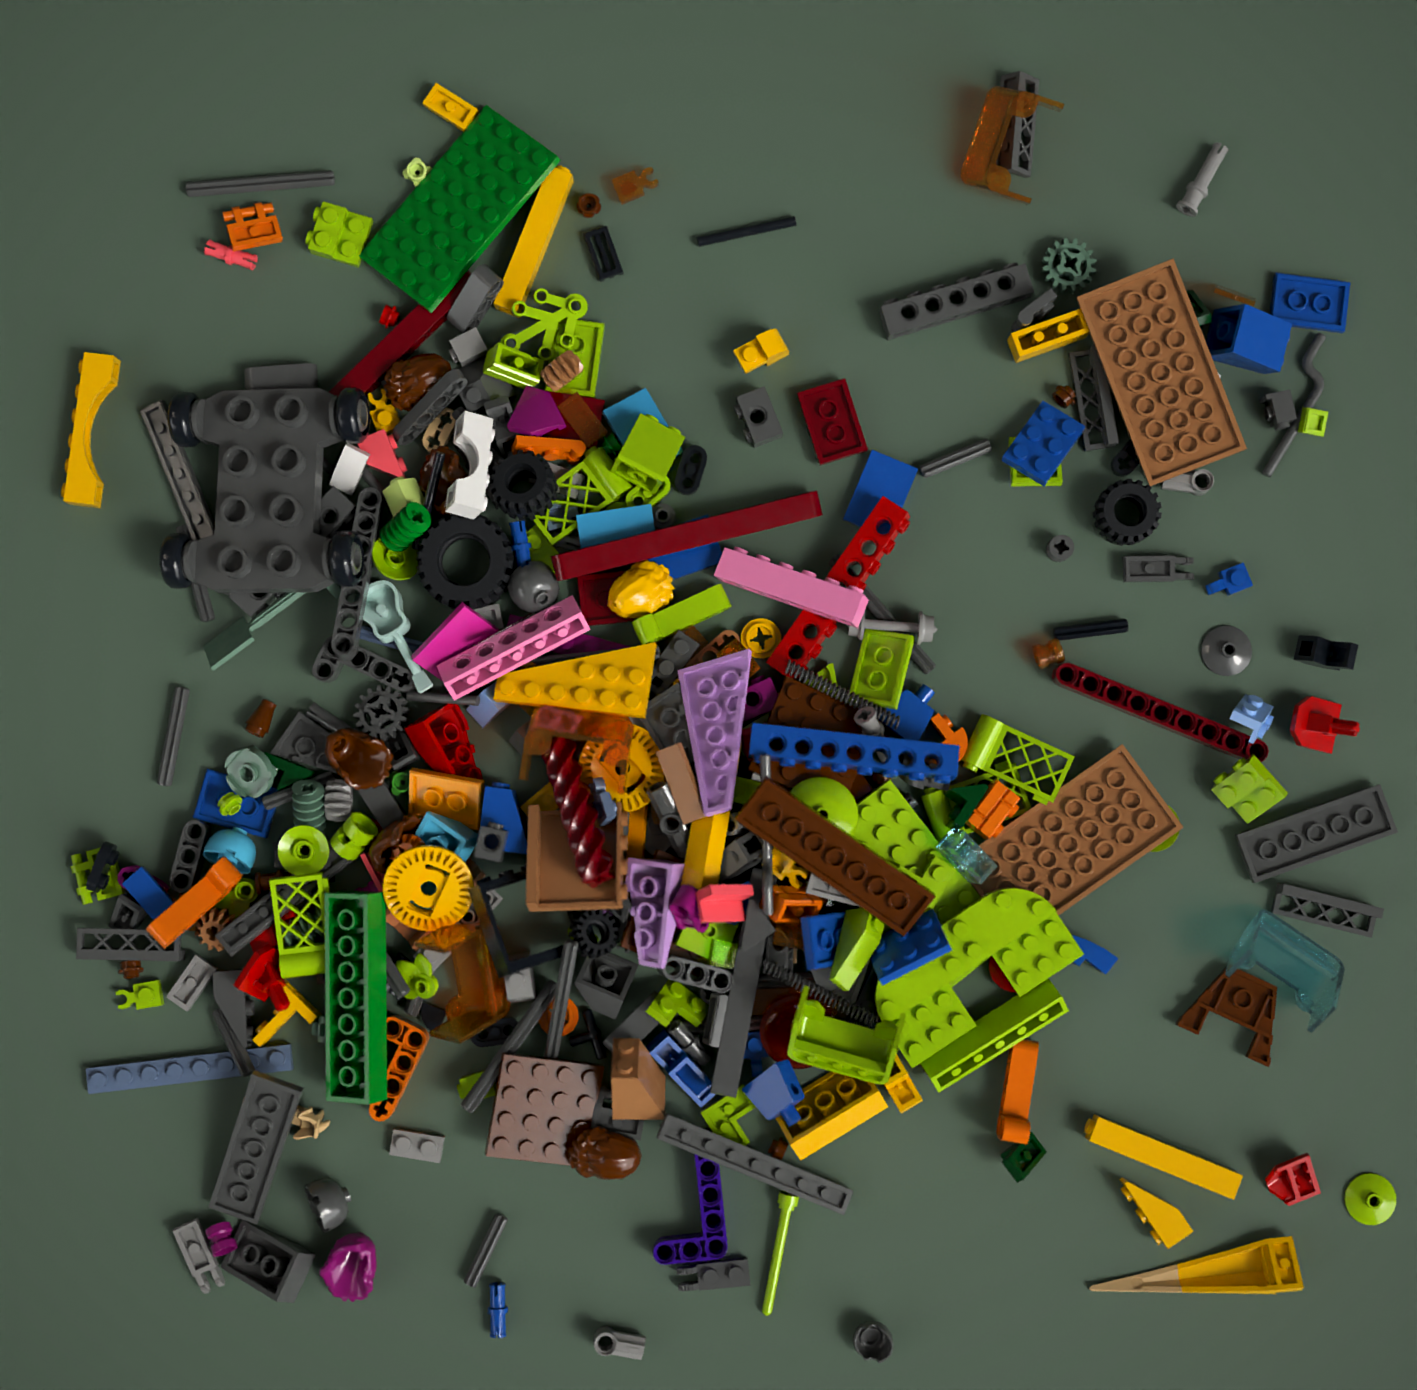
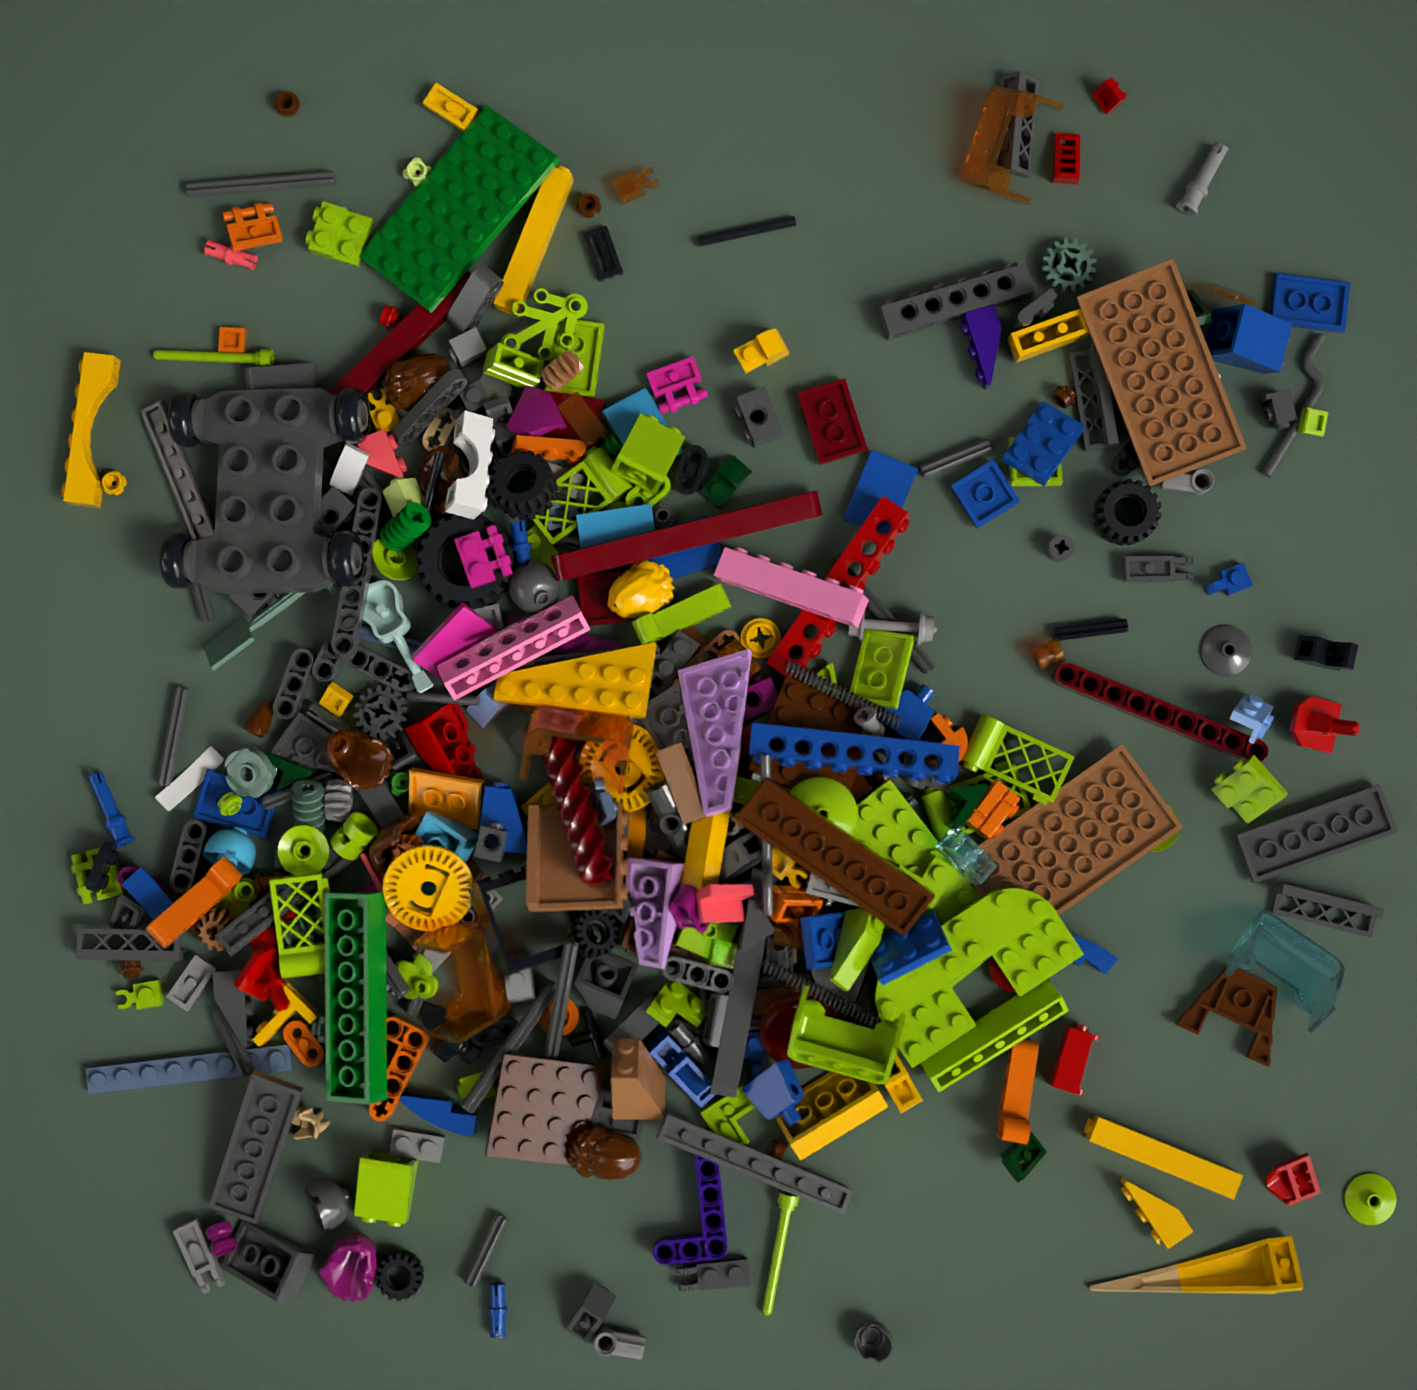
(109, 478): none -> yellow plate
(114, 821): none -> blue pin
(189, 779): none -> white sticker
(232, 340): none -> orange tile
(261, 358): none -> lime piece
(284, 97): none -> reddish brown plate
(285, 693): none -> dark grey beam
(303, 1044): none -> orange plate
(336, 699): none -> yellow plate
(385, 1188): none -> lime slope
(399, 1291): none -> black tyre
(441, 1113): none -> blue slope
(447, 1050): none -> black piece
(475, 558): none -> dark pink plate
(591, 1312): none -> dark grey slope
(673, 378): none -> dark pink plate
(726, 481): none -> dark green slope
(983, 332): none -> dark purple slope
(984, 494): none -> blue plate
(1066, 177): none -> red slope
(1072, 1058): none -> red brick
(1109, 95): none -> red tile

